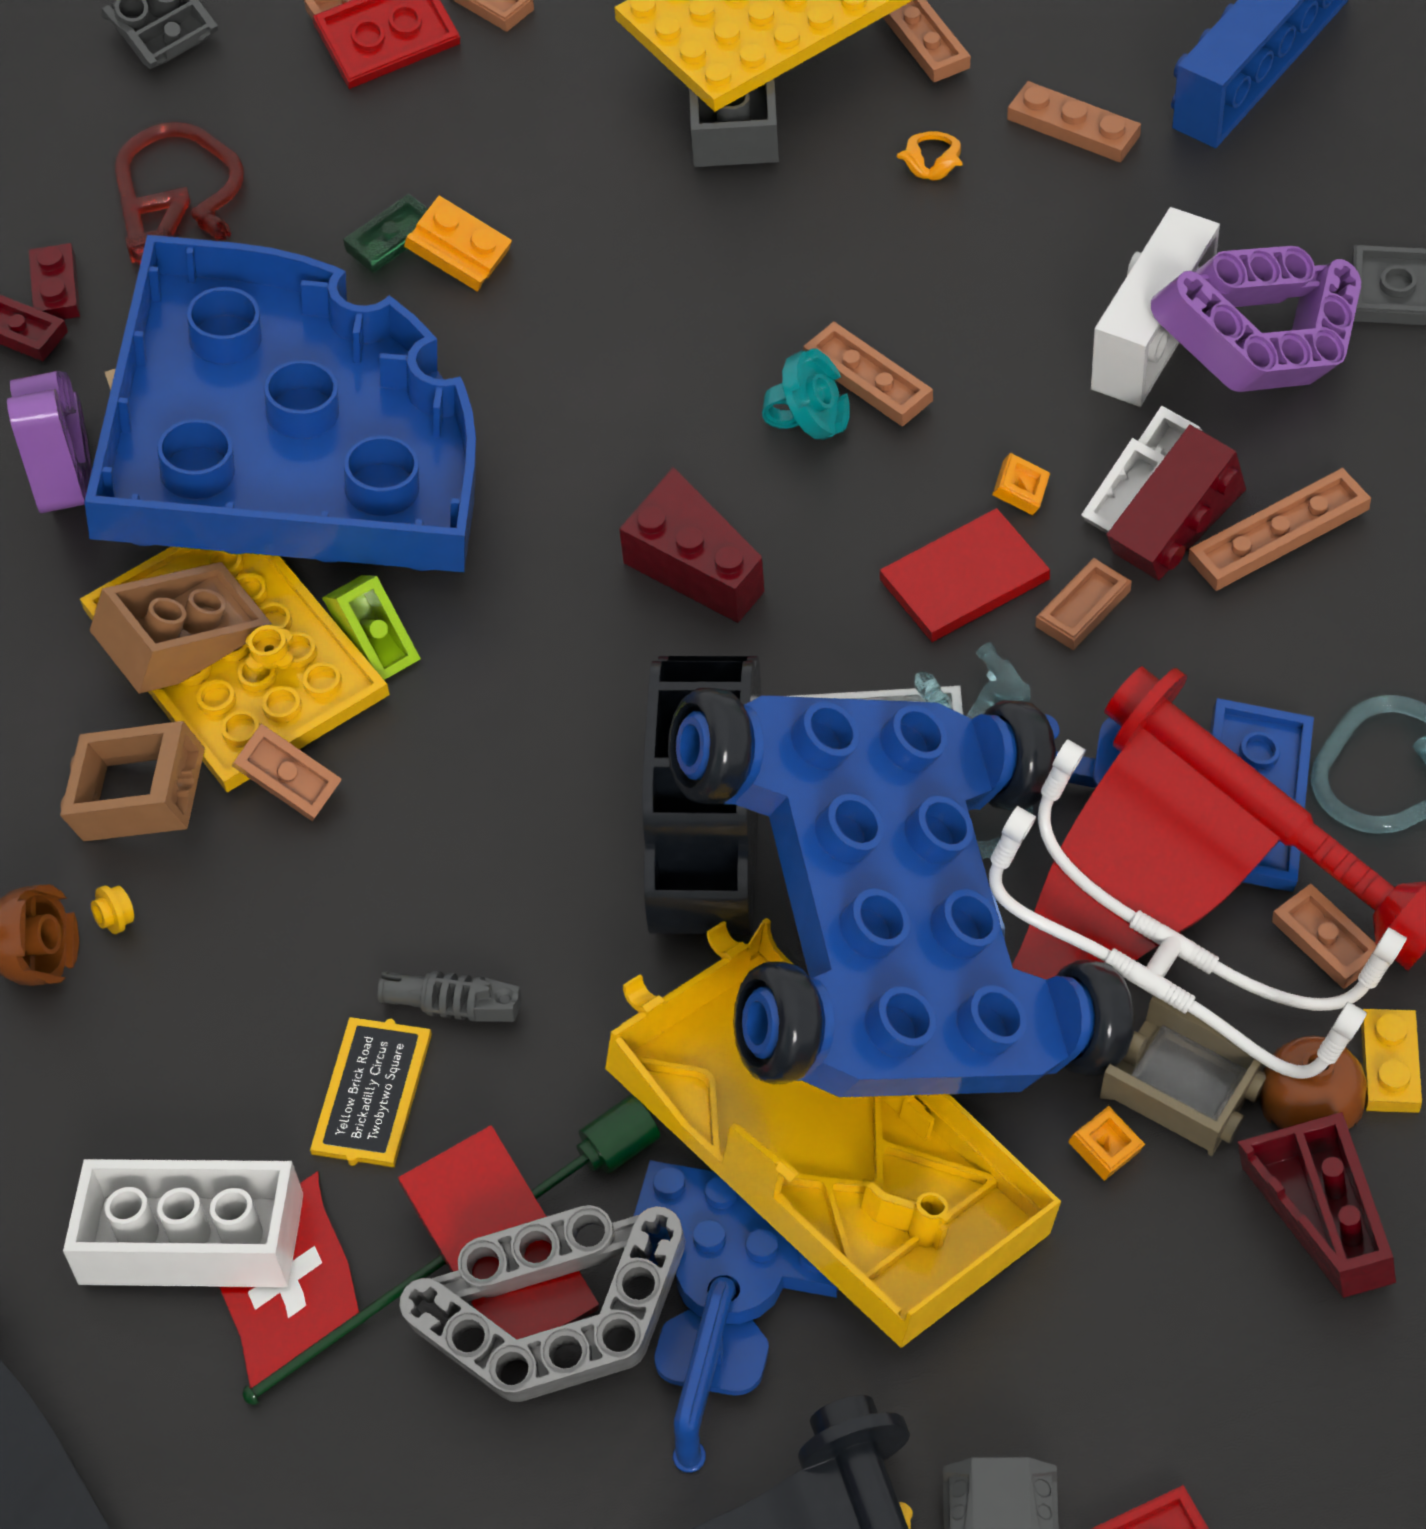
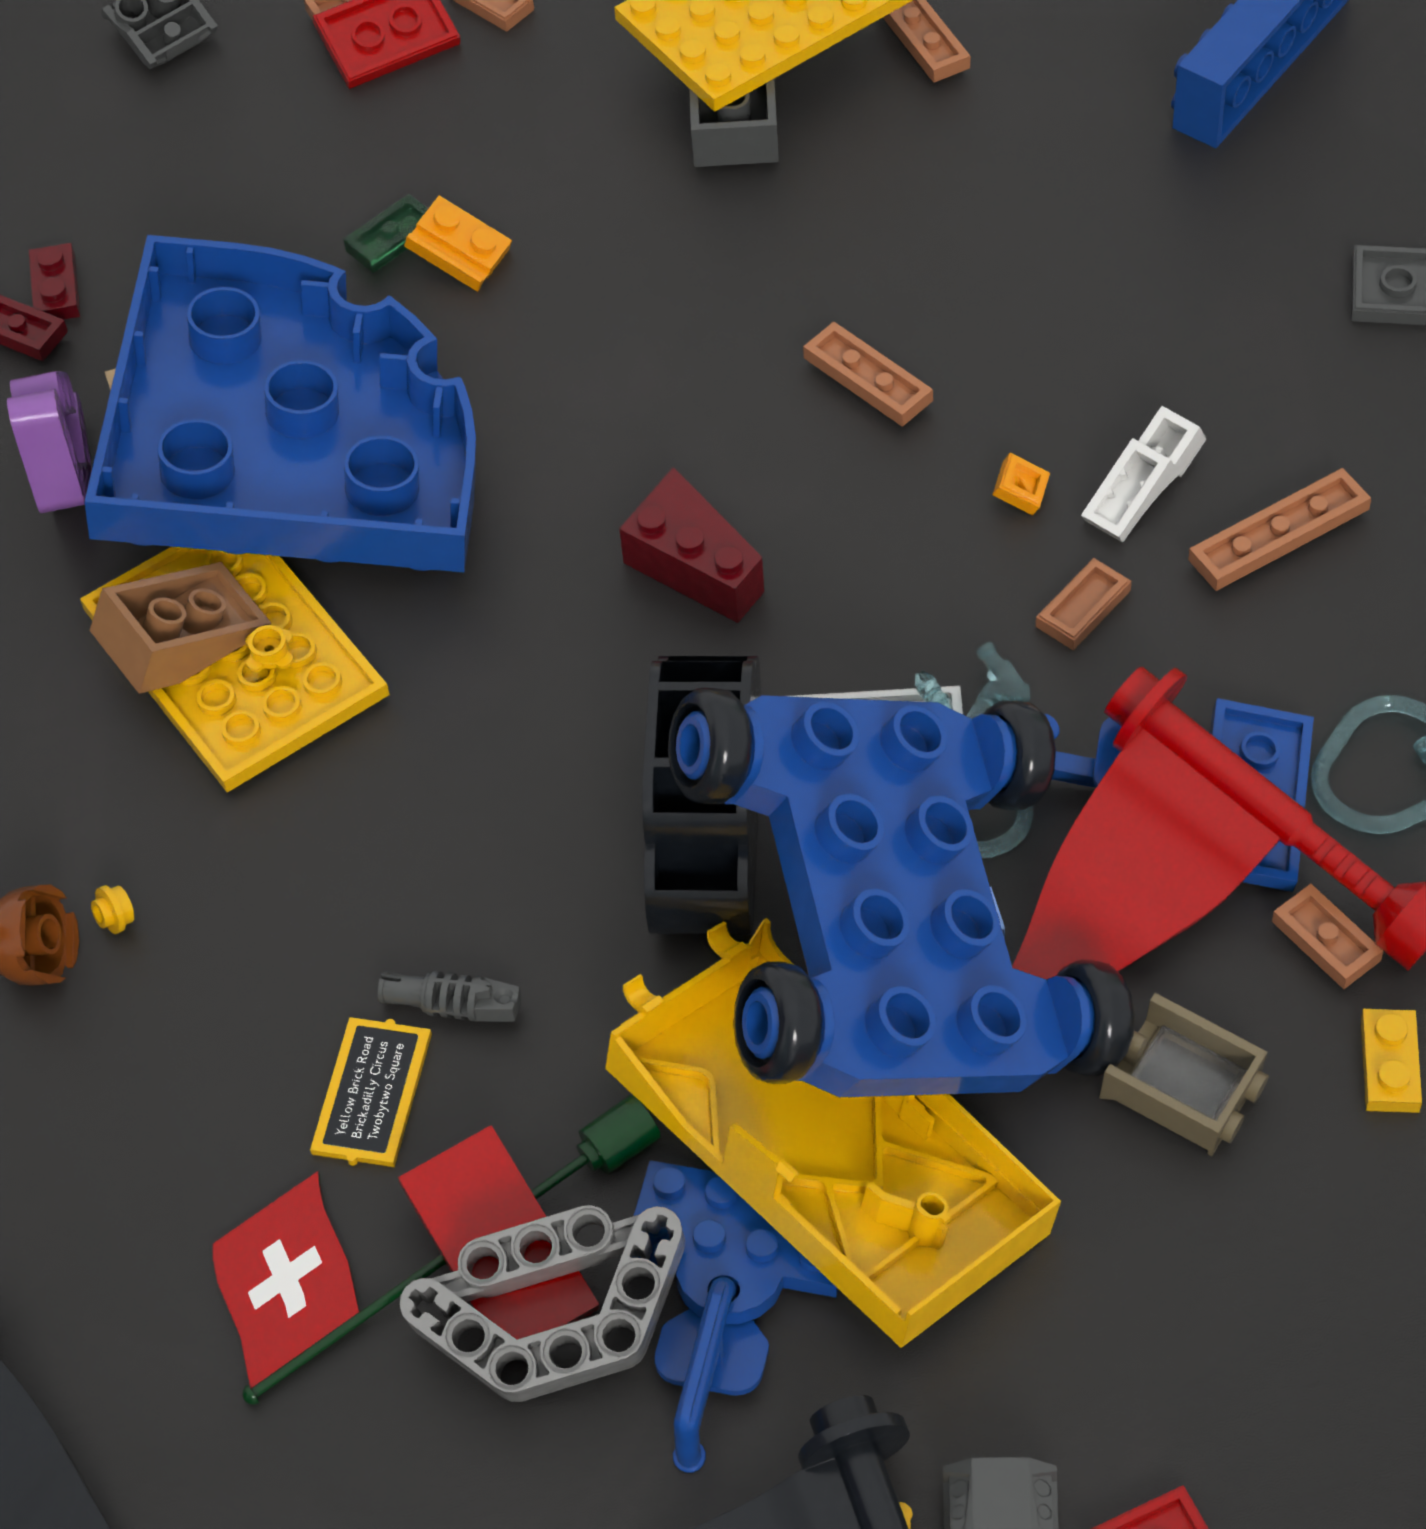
(172, 788): medium nougat window -> none
(176, 199): clear red piece -> none
(184, 1223): white brick -> none
(286, 772): nougat plate -> none
(372, 624): lime slope -> none
(810, 395): teal tile -> none
(943, 164): light orange piece -> none
(964, 574): red tile -> none
(1074, 121): nougat plate -> none
(1106, 1143): light orange tile -> none
(1128, 340): white brick -> none
(1174, 944): white bar -> none
(1178, 503): dark red wedge -> none
(1203, 316): medium lavender piece -> none
(1324, 1199): dark red wedge -> none
(1334, 1090): dark orange cylinder -> none

